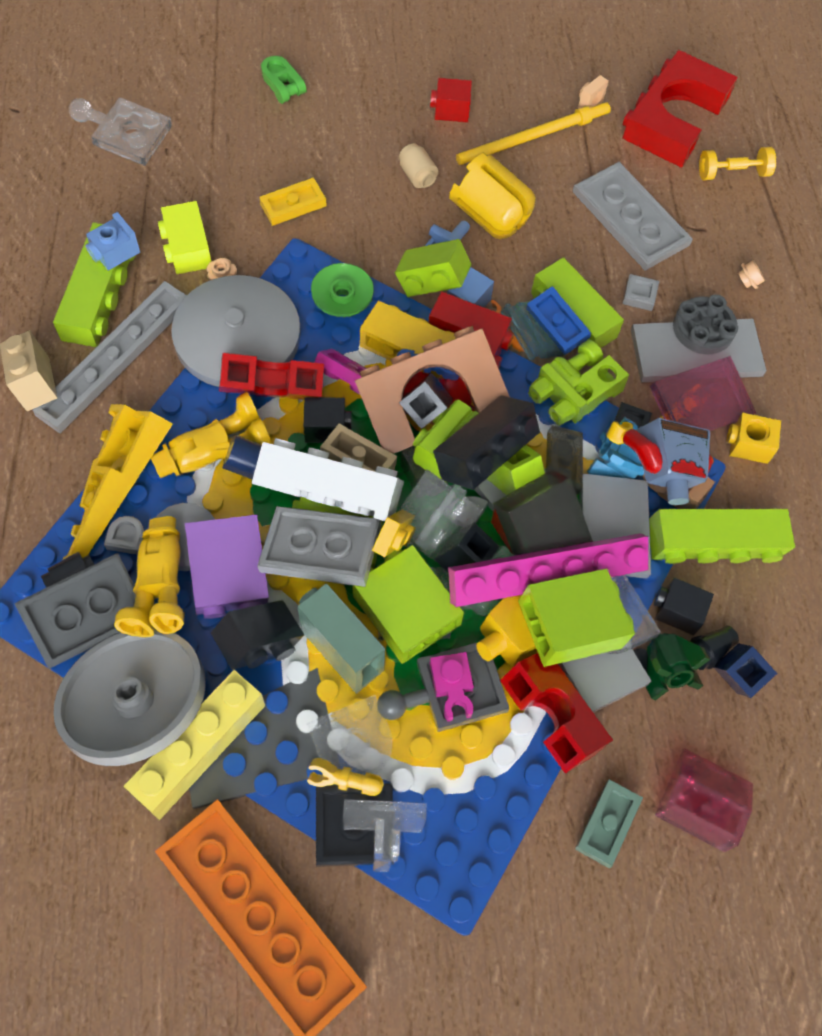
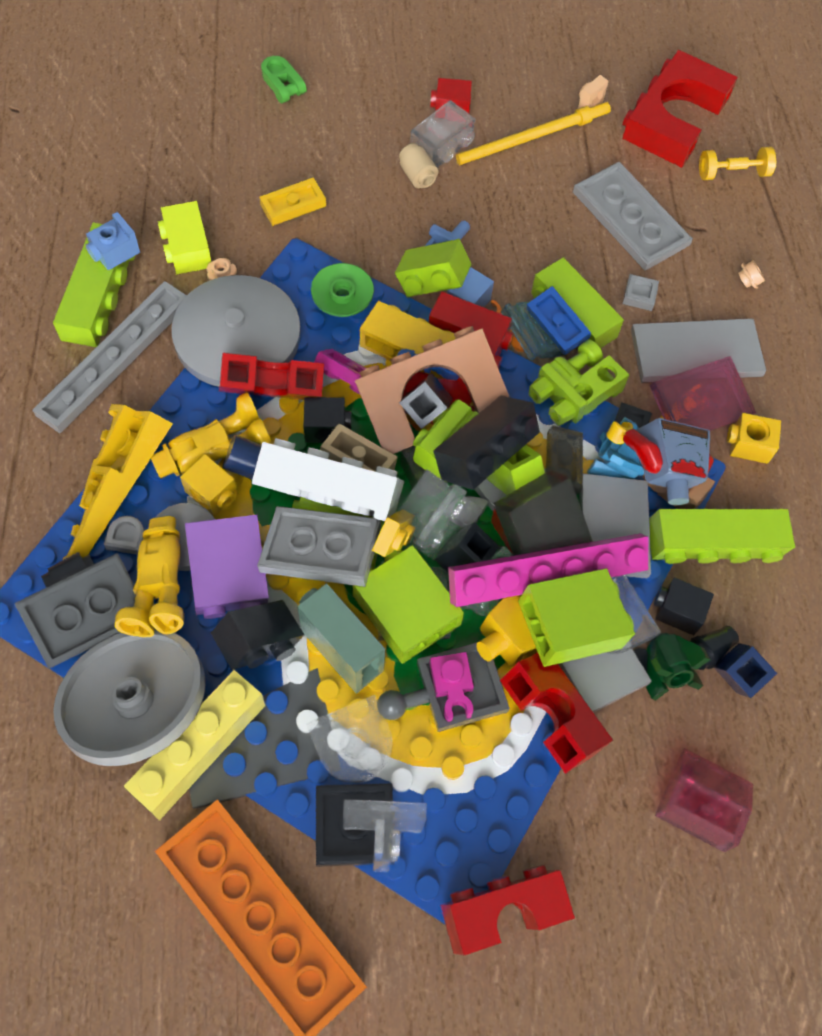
(28, 370): tan brick -> none
(113, 126): clear plate -> none
(209, 485): none -> yellow brick
(370, 783): yellow piece -> none
(444, 132): none -> clear brick
(474, 917): none -> red arch
(493, 197): yellow cylinder -> none
(609, 823): sand green plate -> none
(705, 324): dark grey tile -> none

